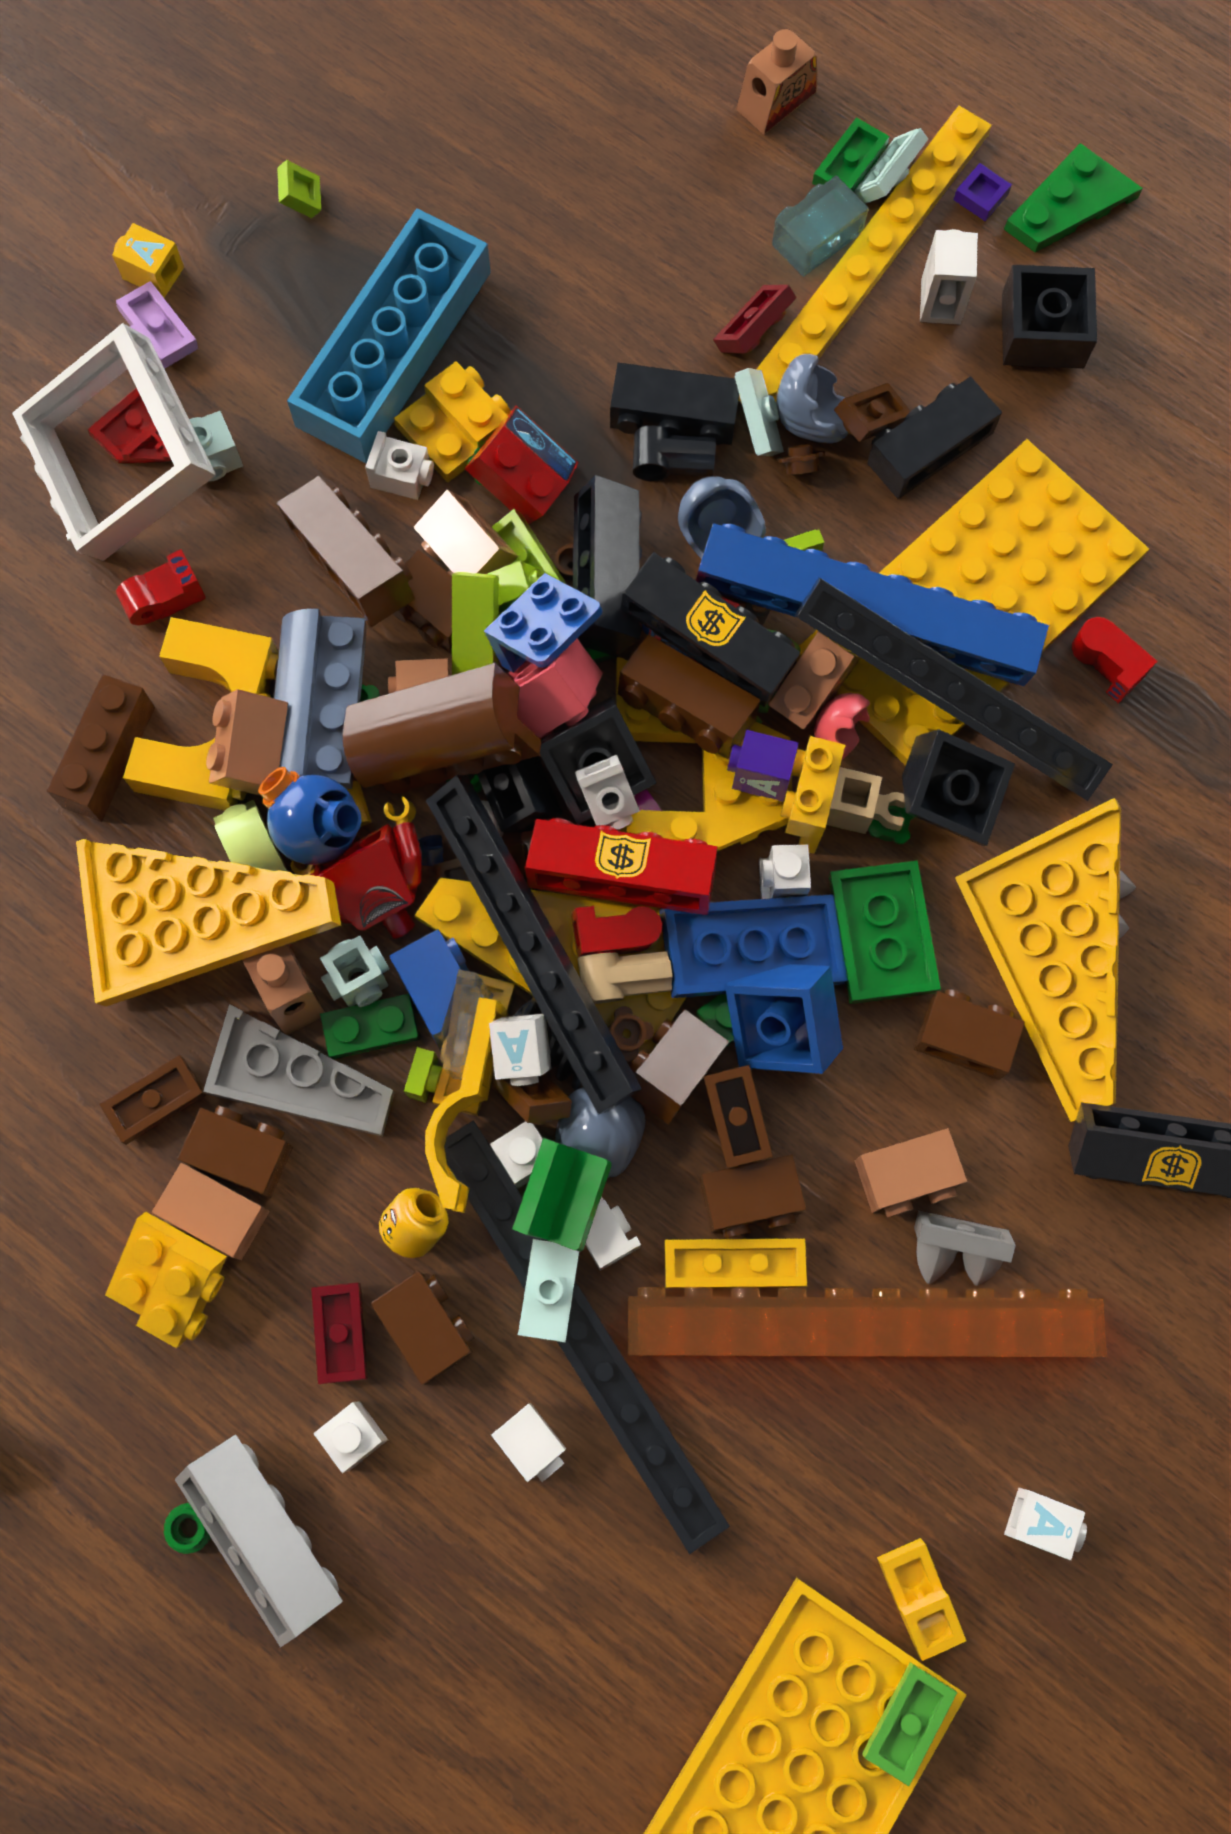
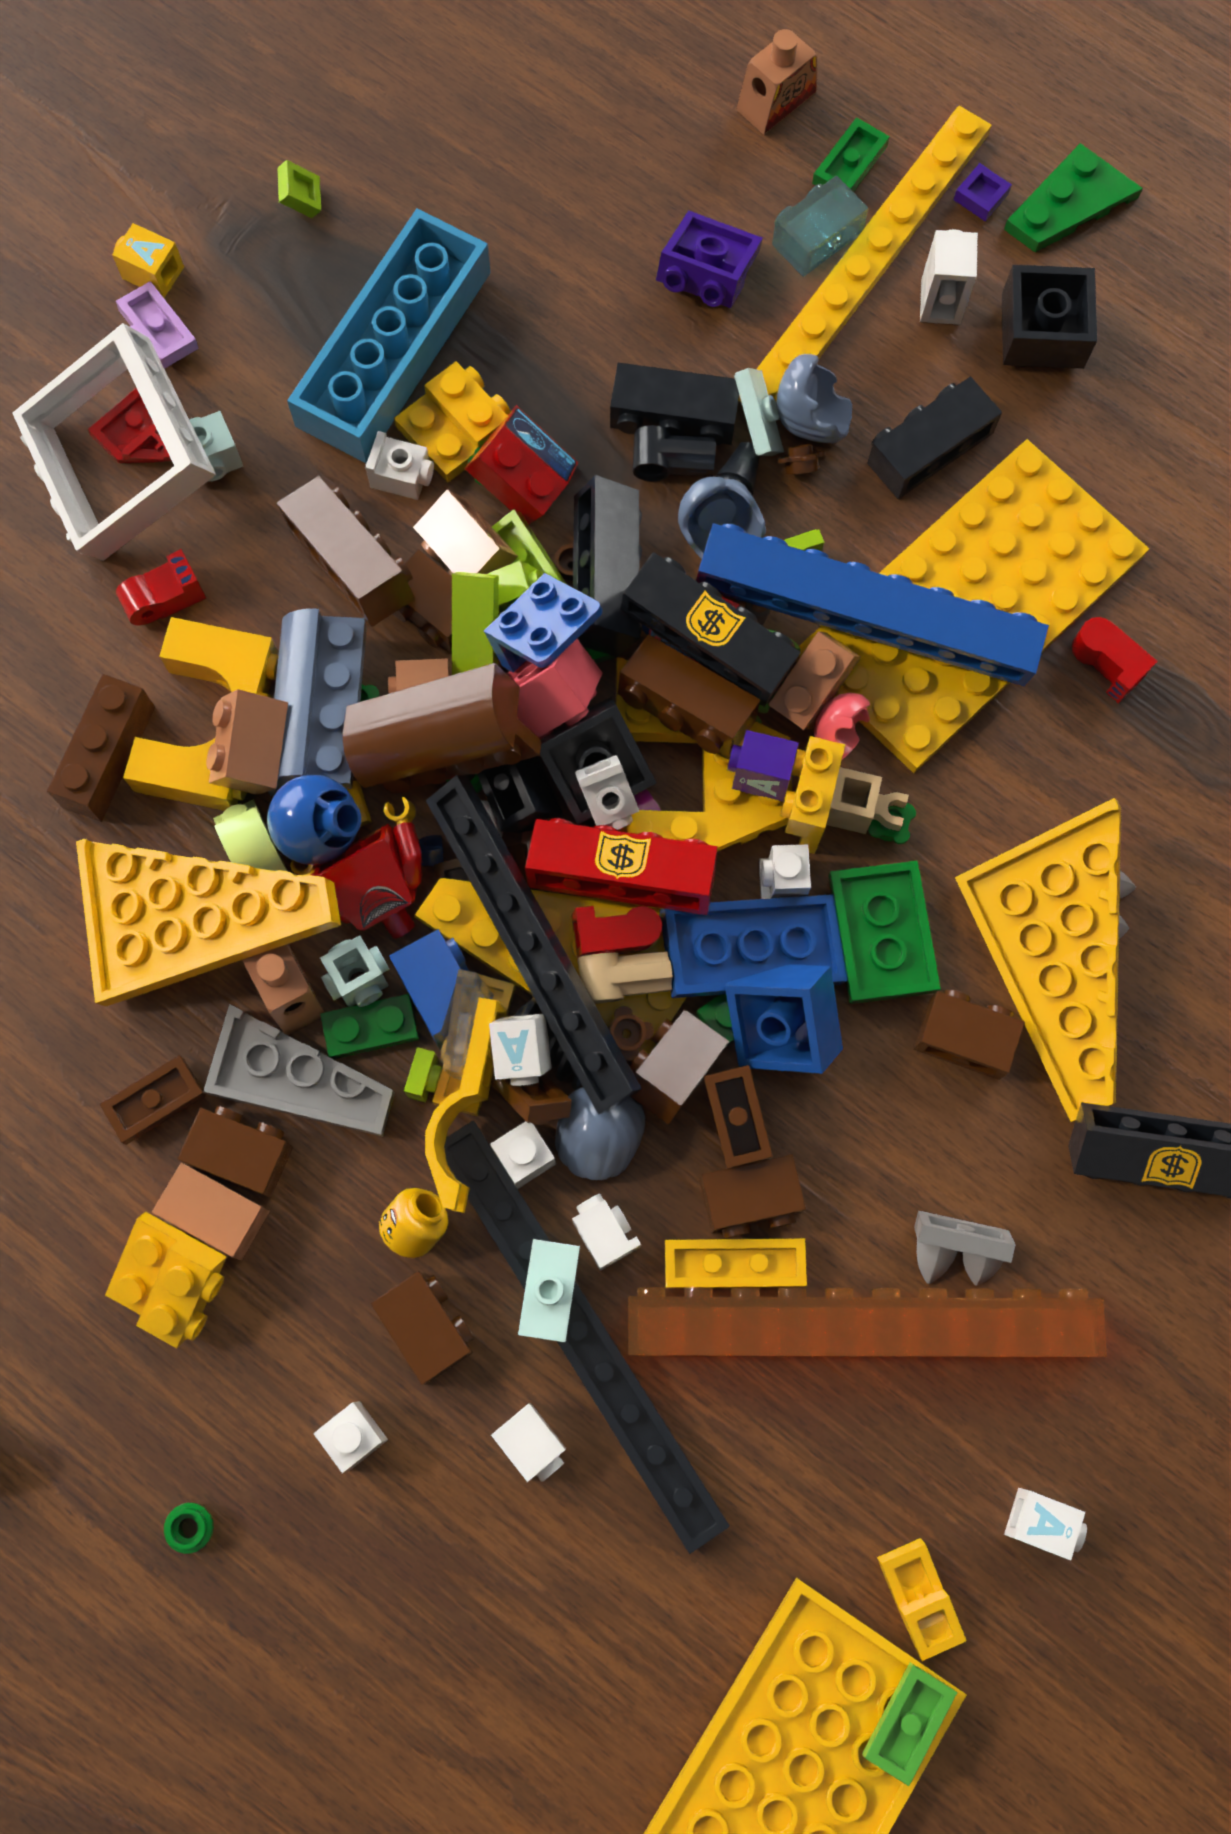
(259, 1539): light grey brick -> none
(275, 784): orange plate -> none
(339, 1333): dark red plate -> none
(562, 1195): green panel -> none
(708, 259): none -> dark purple plate
(742, 466): none -> black cone
(754, 319): dark red plate -> none
(872, 411): reddish brown plate -> none
(891, 166): light aqua plate -> none
(910, 1172): nougat brick -> none
(952, 689): black plate -> none
(955, 785): black slope -> none

